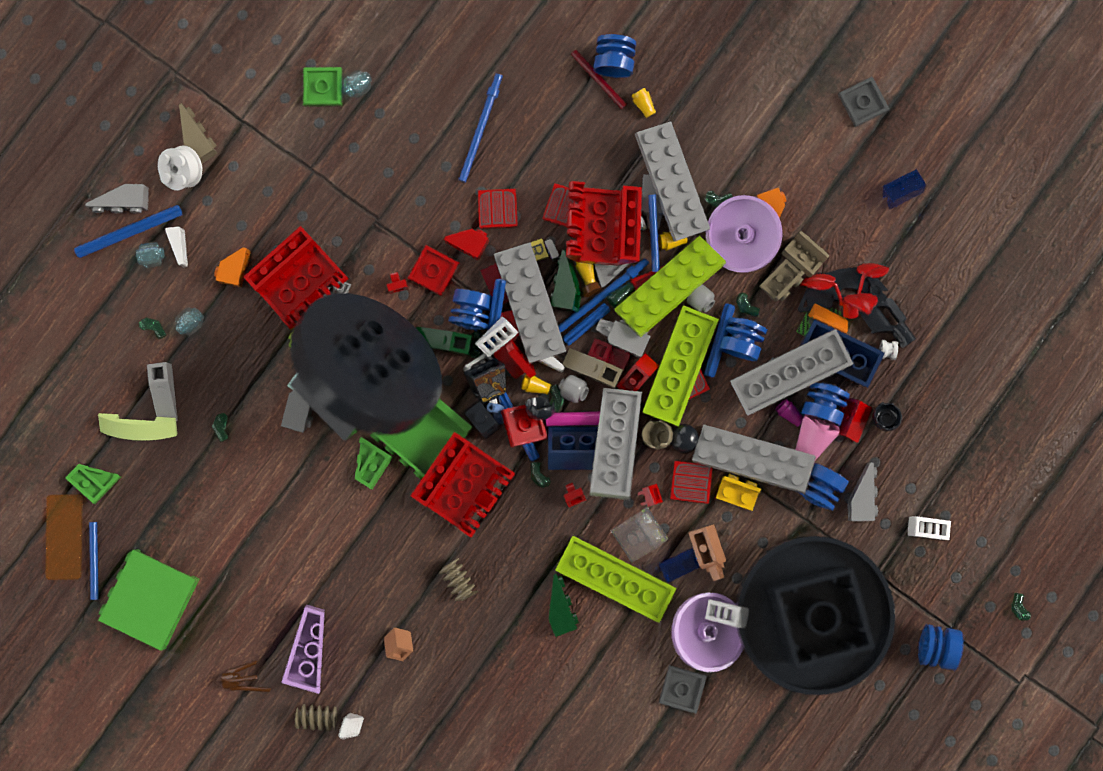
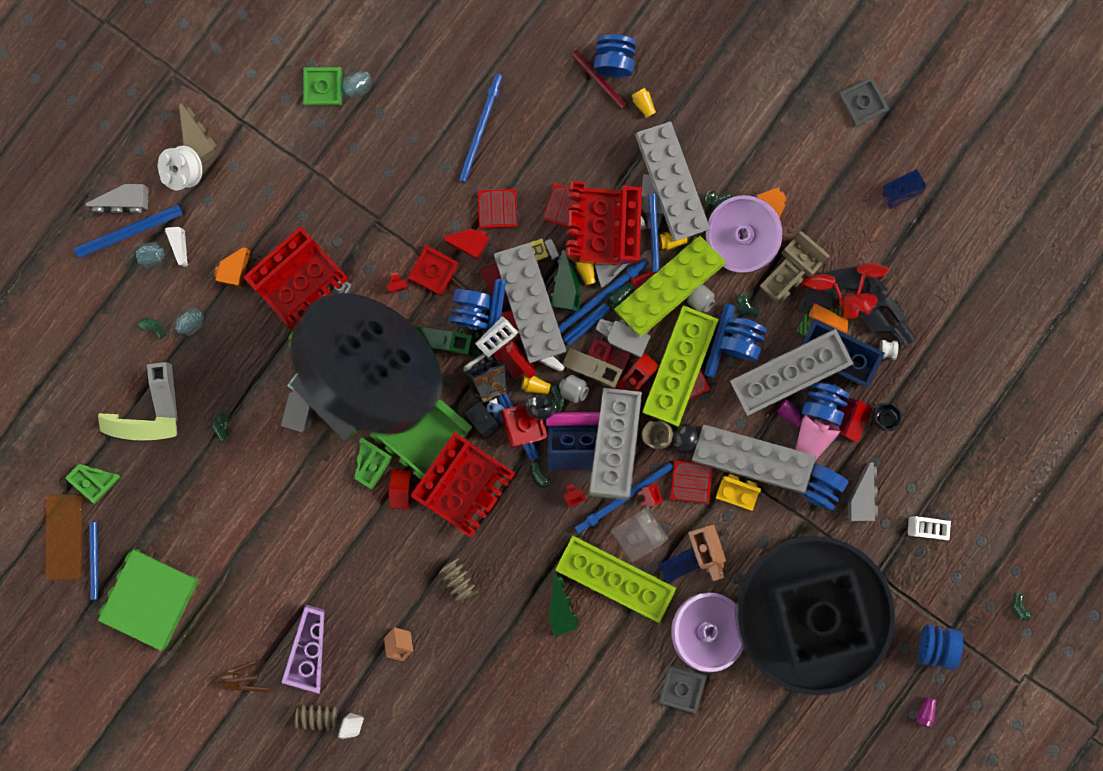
(400, 489): none -> red slope
(590, 289): reddish brown tile -> none
(592, 519): none -> blue bar
(738, 616): white slope -> none
(926, 713): none -> magenta cone

